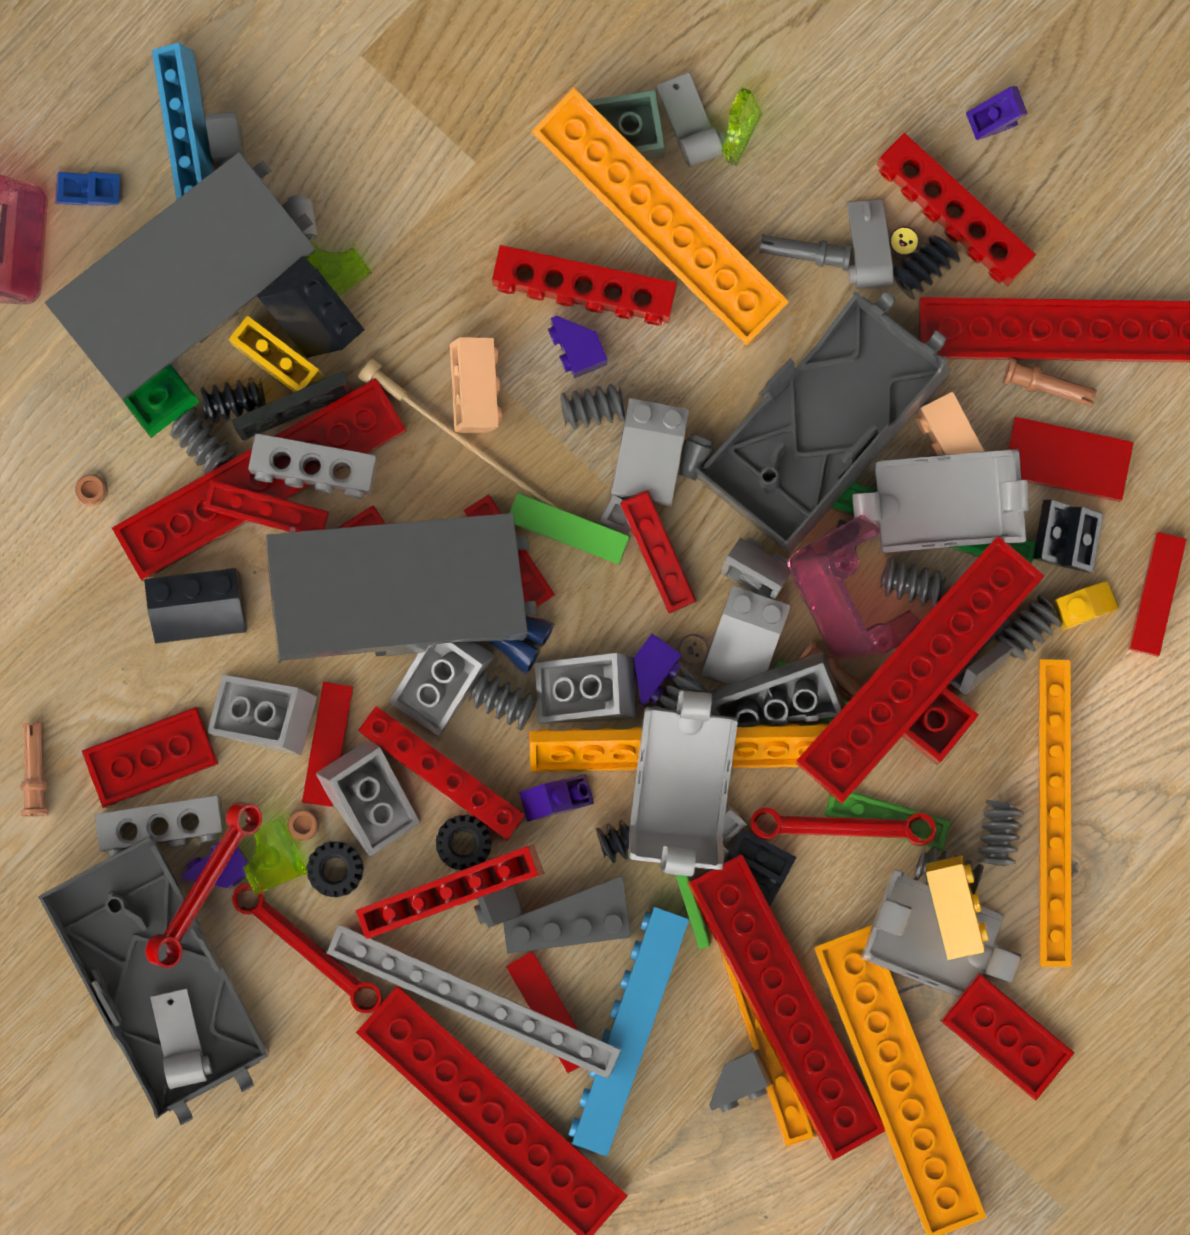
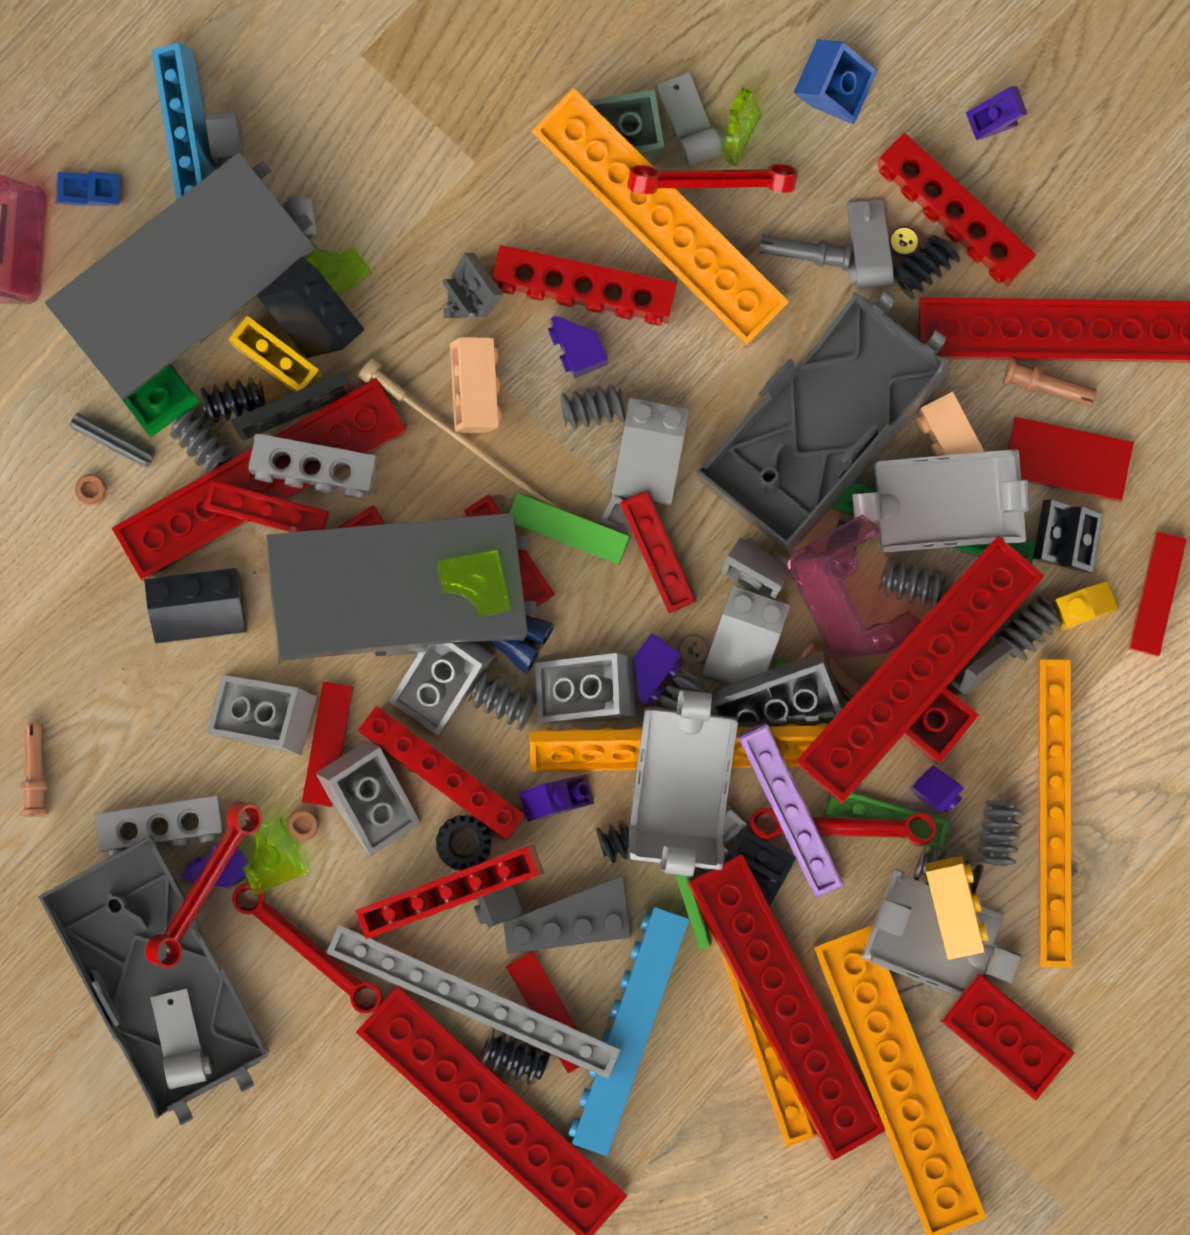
(112, 440): none -> dark grey axle
(150, 757): red tile -> none
(316, 864): black tyre -> none
(470, 290): none -> dark grey slope
(477, 579): none -> clear neon green tile
(514, 1057): none -> black piece
(647, 179): none -> red piece
(695, 455): dark grey cone -> none
(741, 1078): dark grey slope -> none
(790, 809): none -> tile
(835, 80): none -> blue slope
(937, 790): none -> dark purple slope

